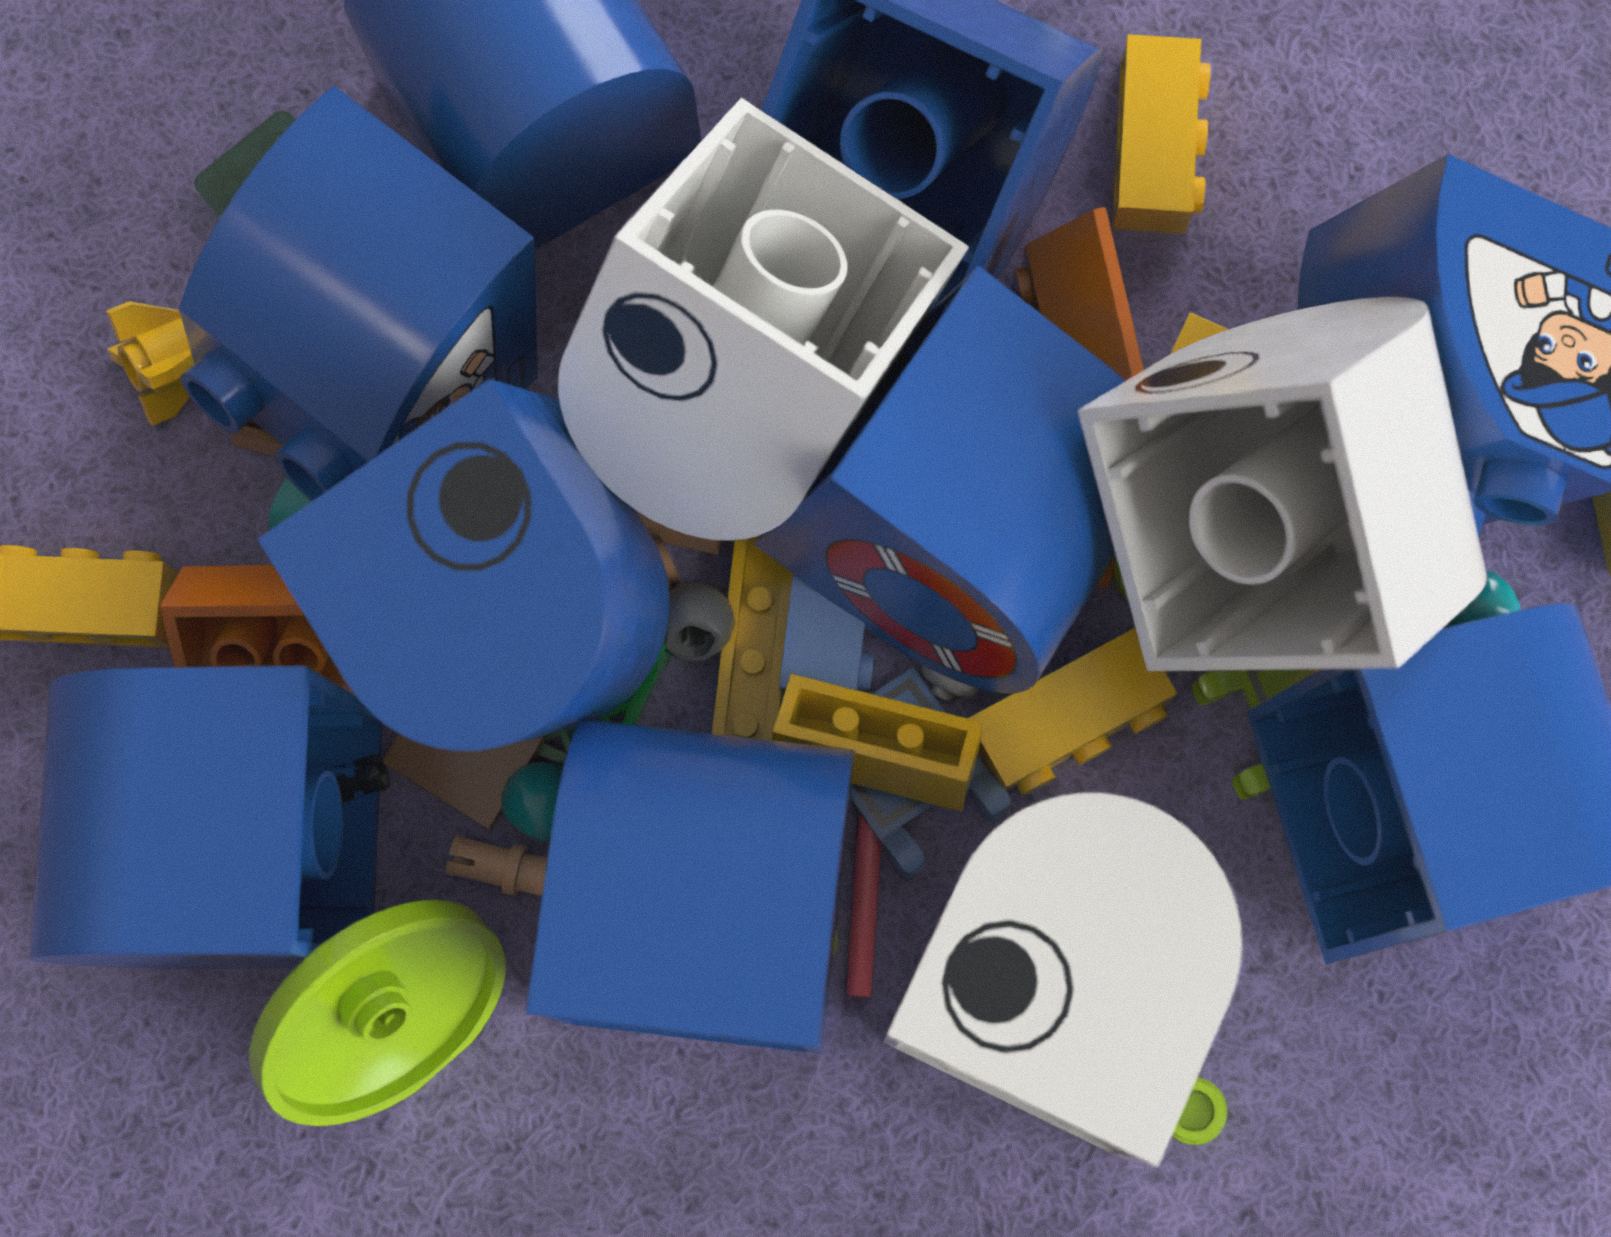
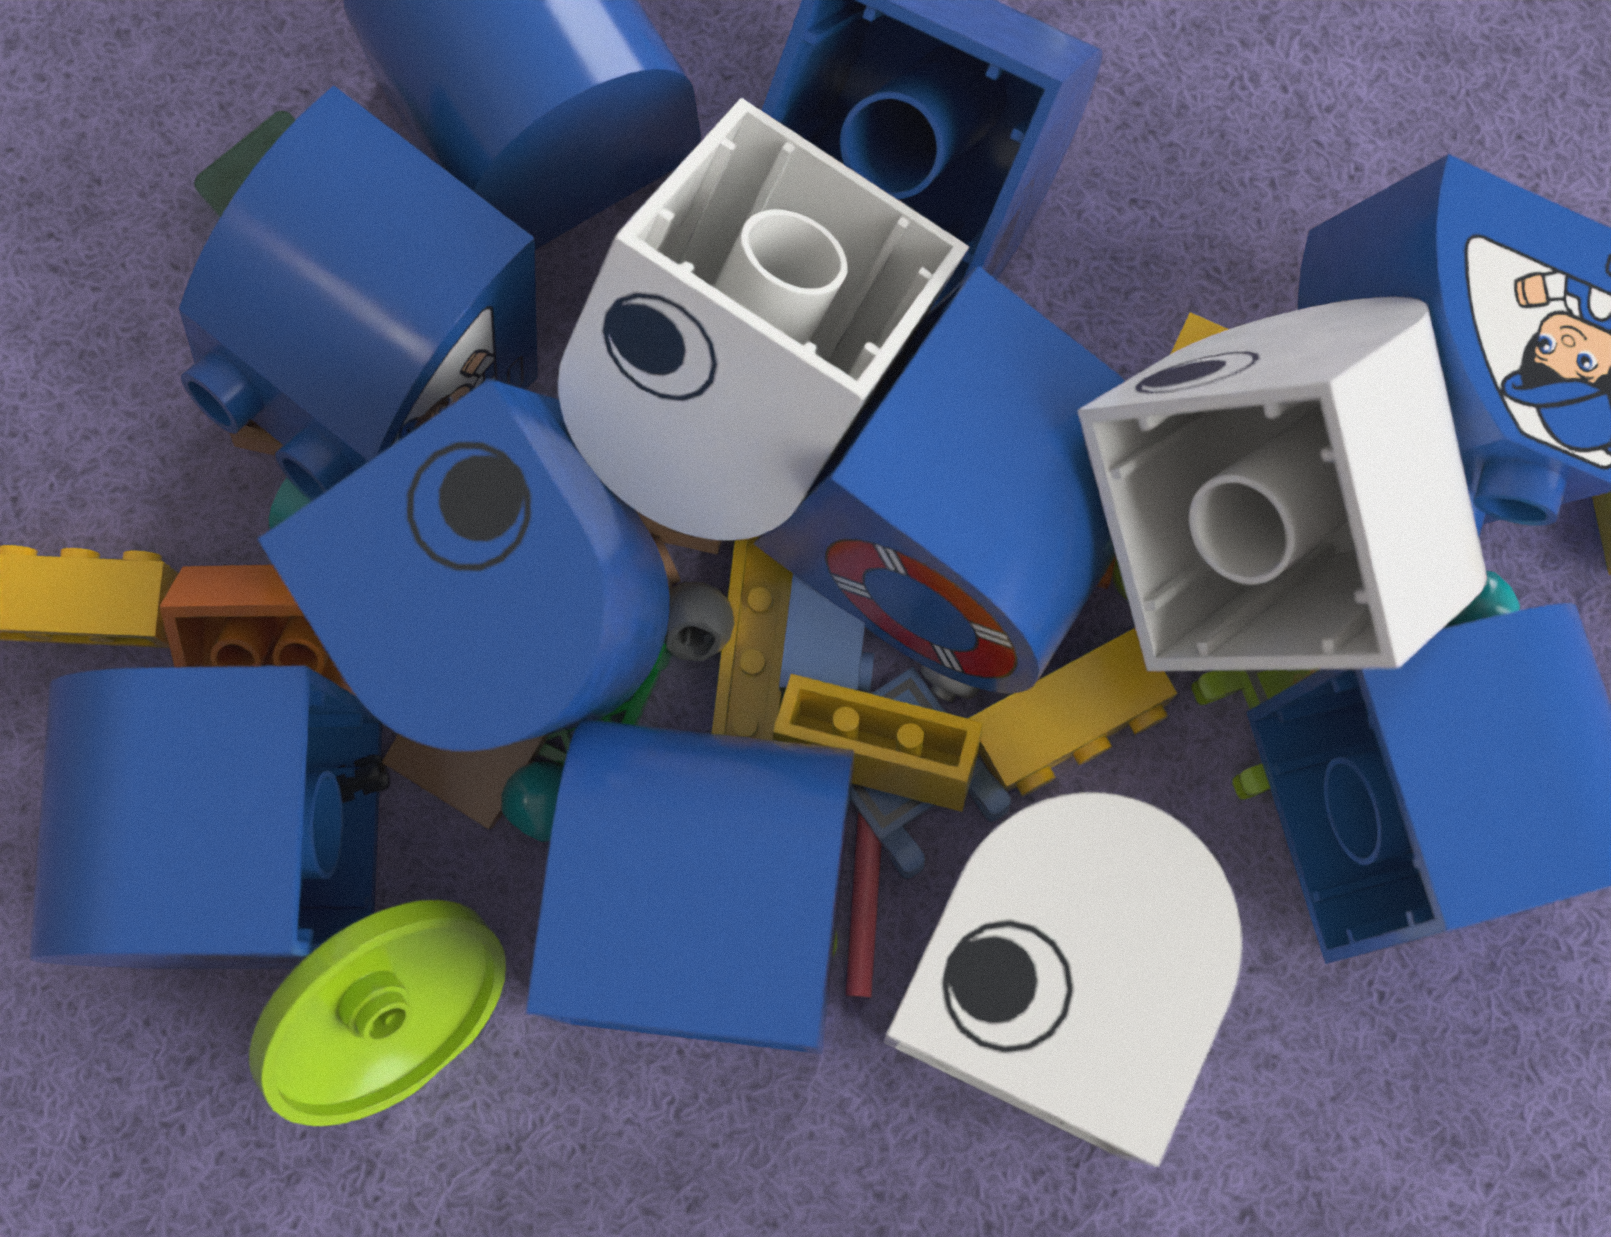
(152, 356): yellow brick -> none
(509, 868): light nougat pin -> none
(1079, 287): orange slope -> none
(1159, 134): yellow brick -> none
(1202, 1114): lime tile -> none

